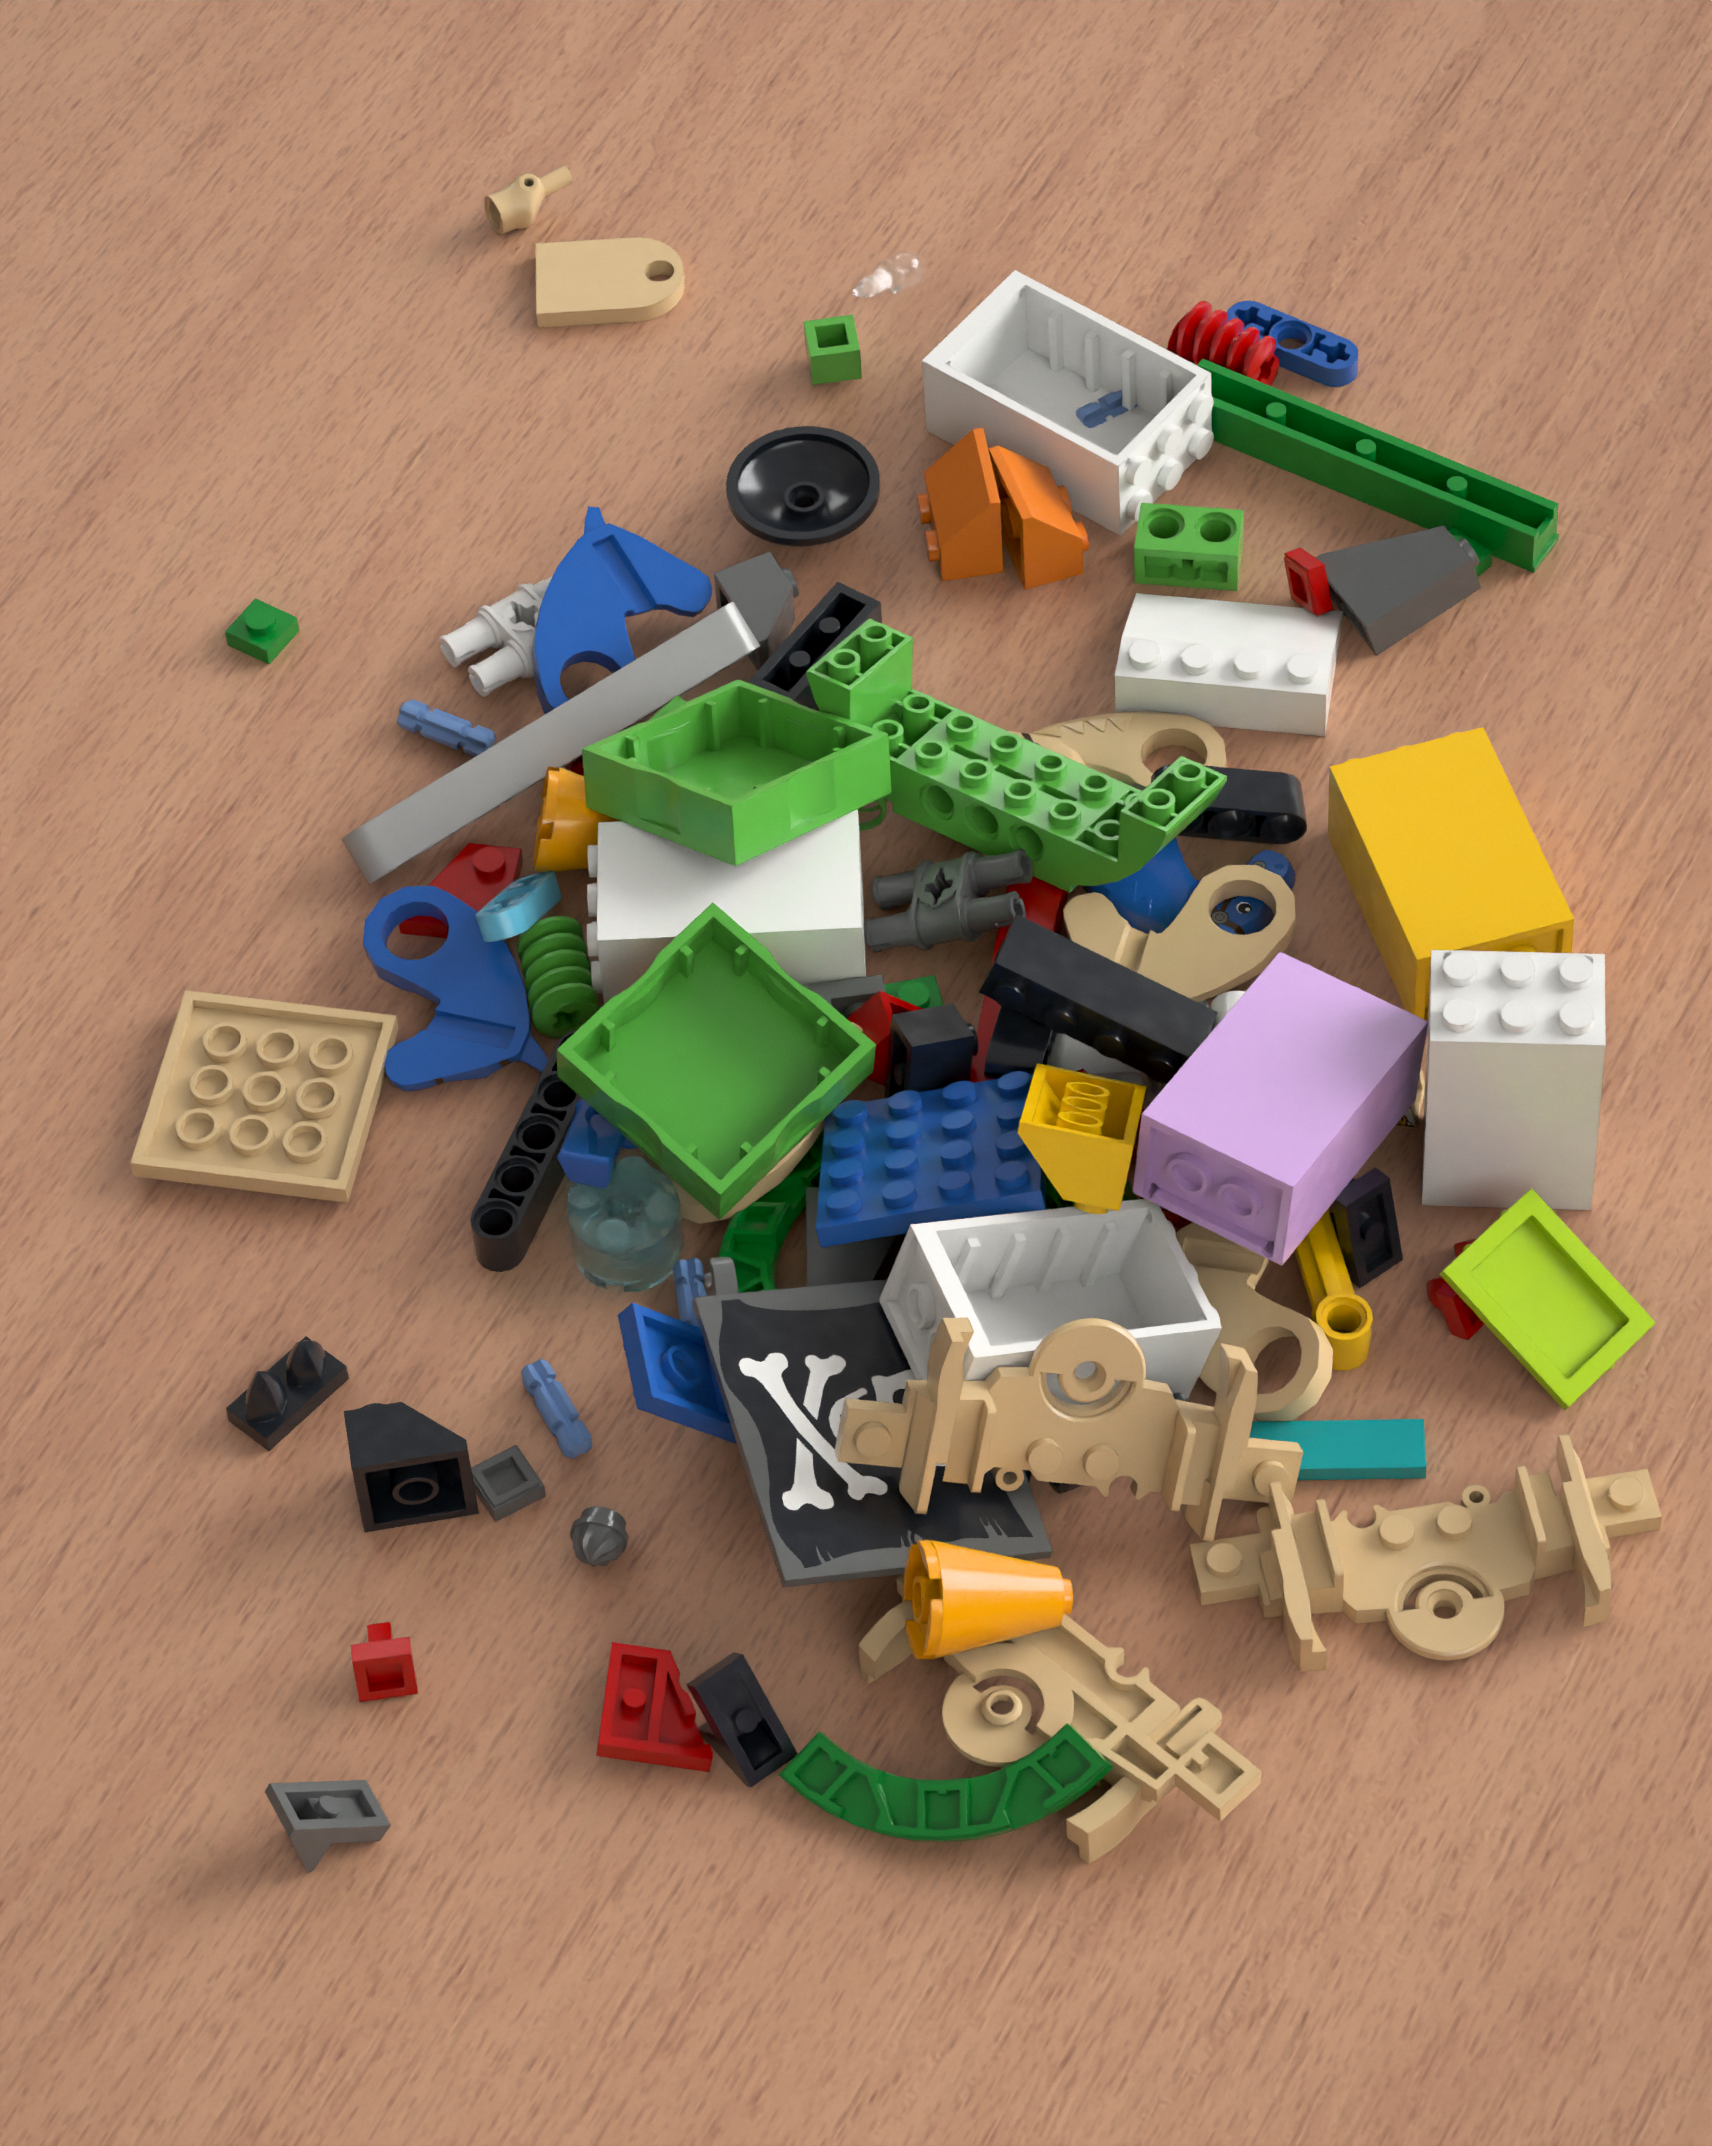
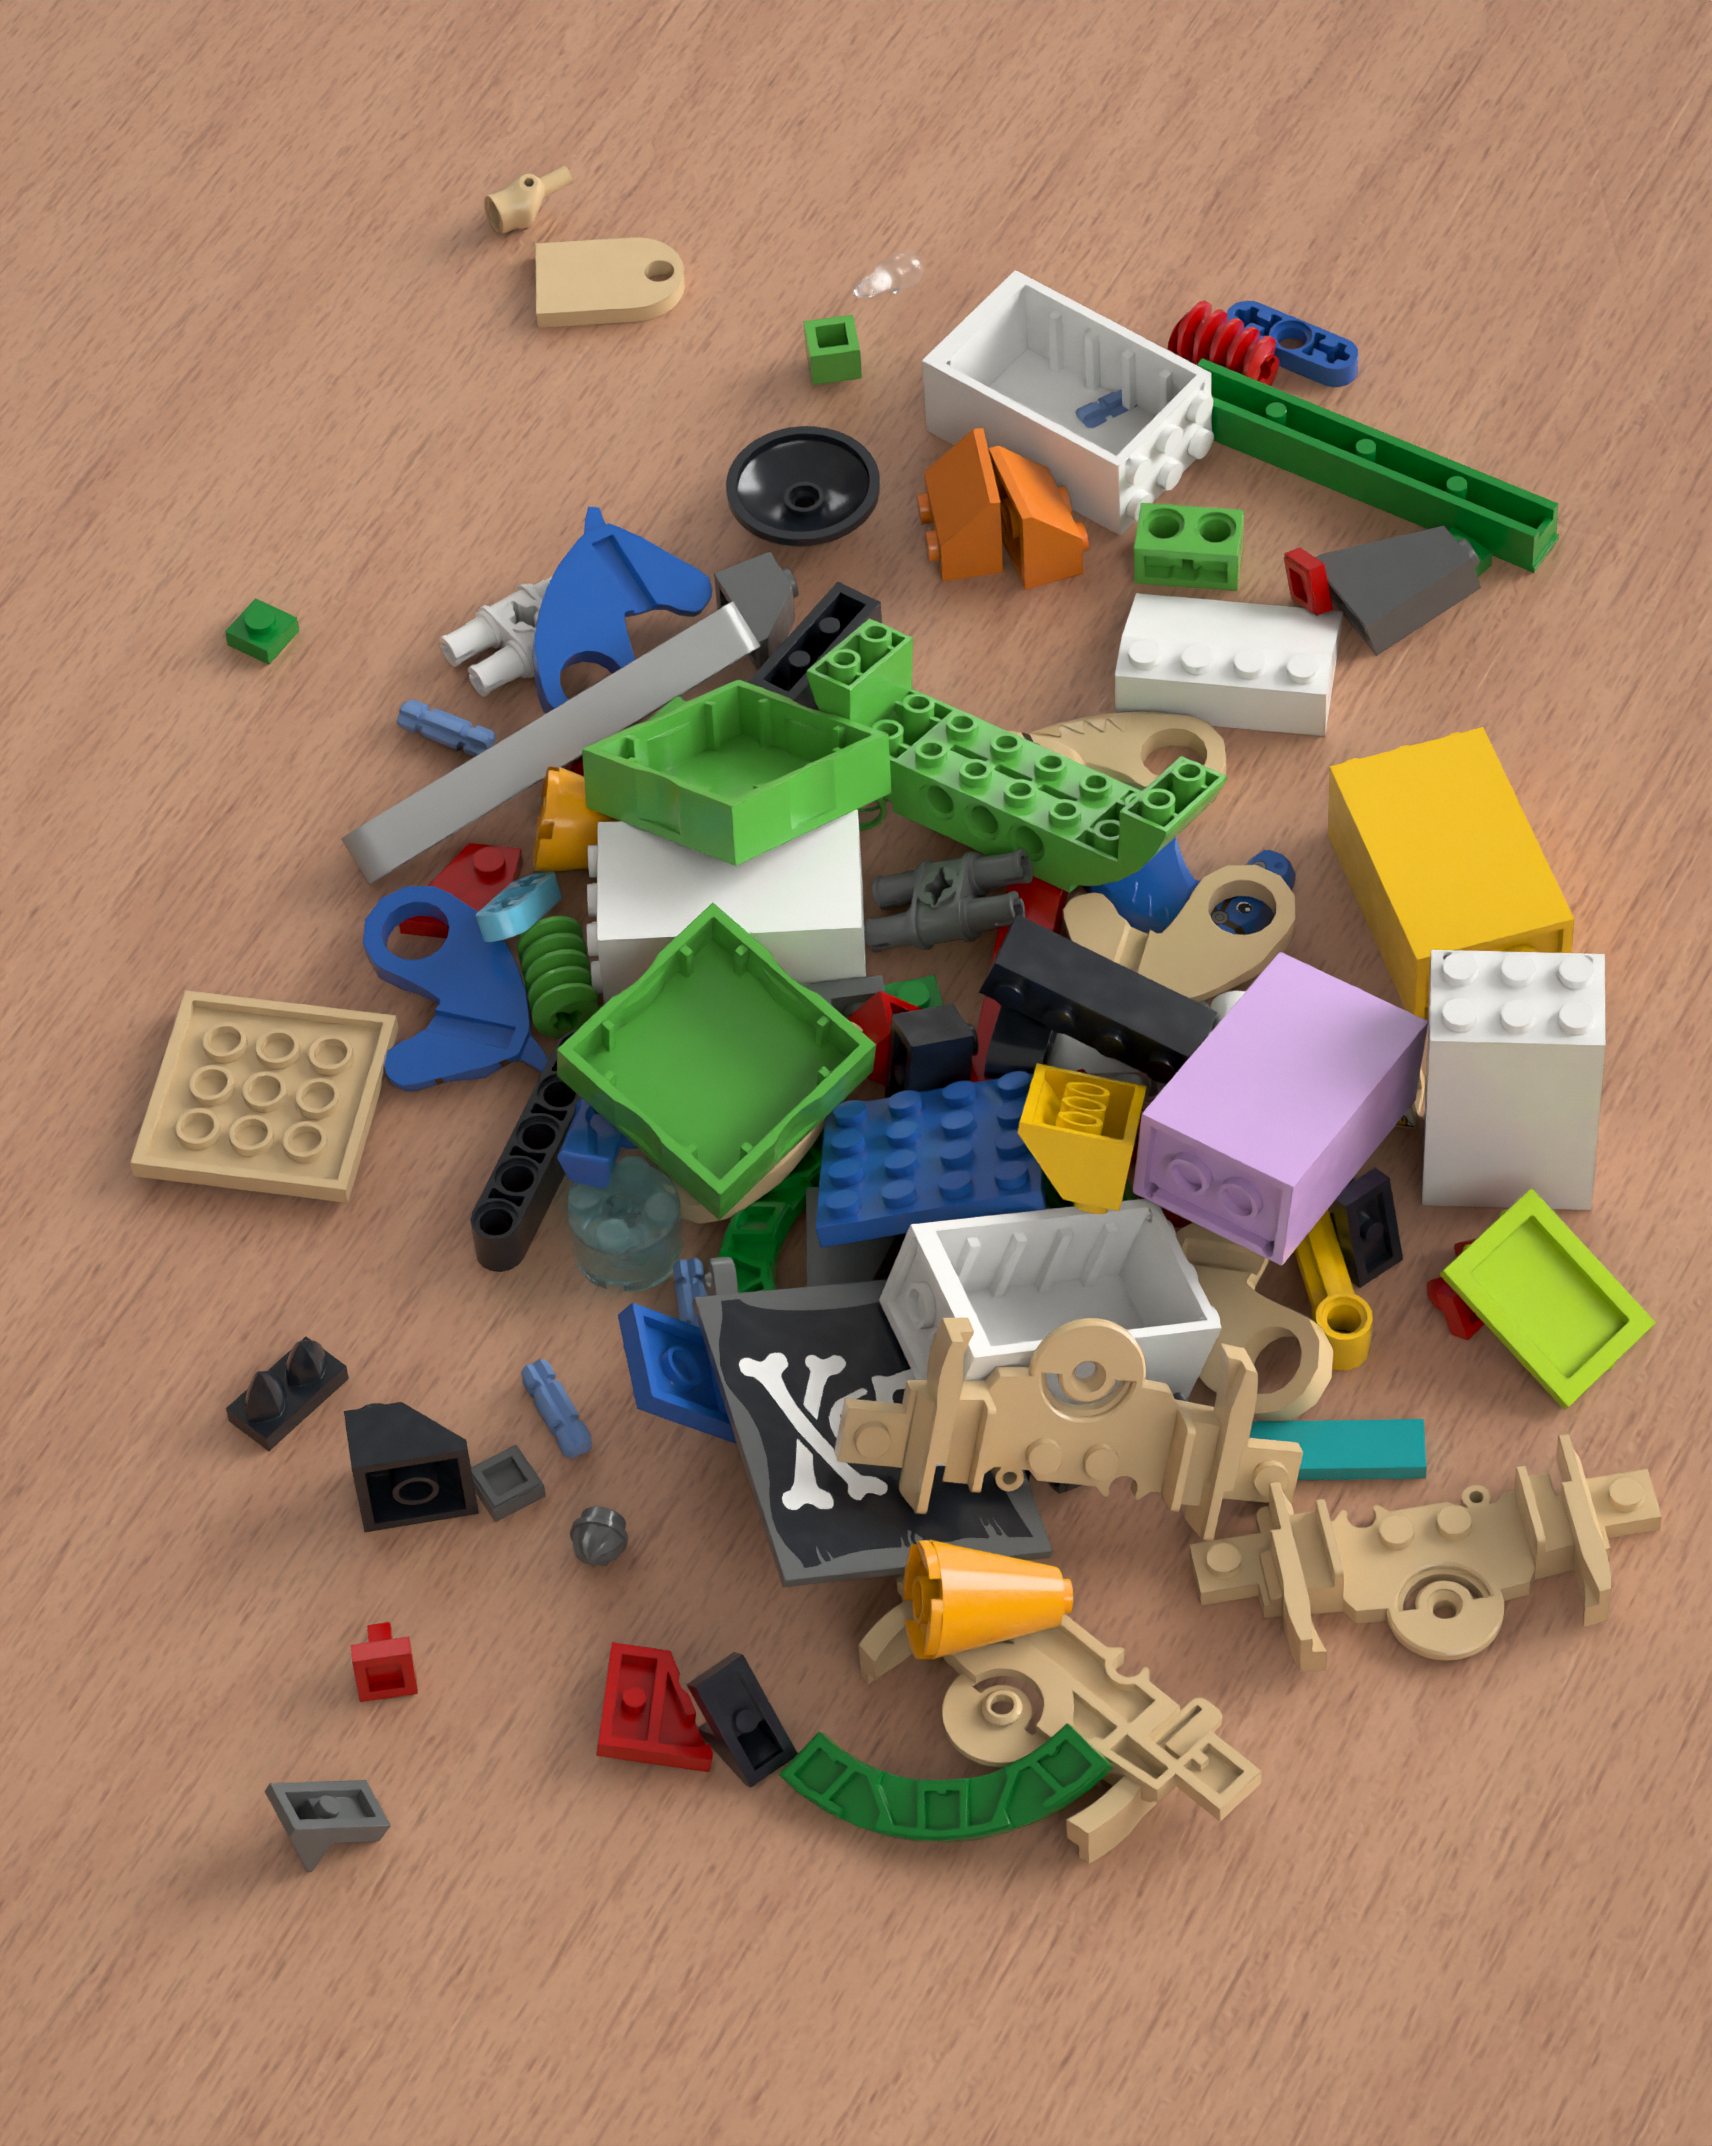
(1252, 808): black beam -> none

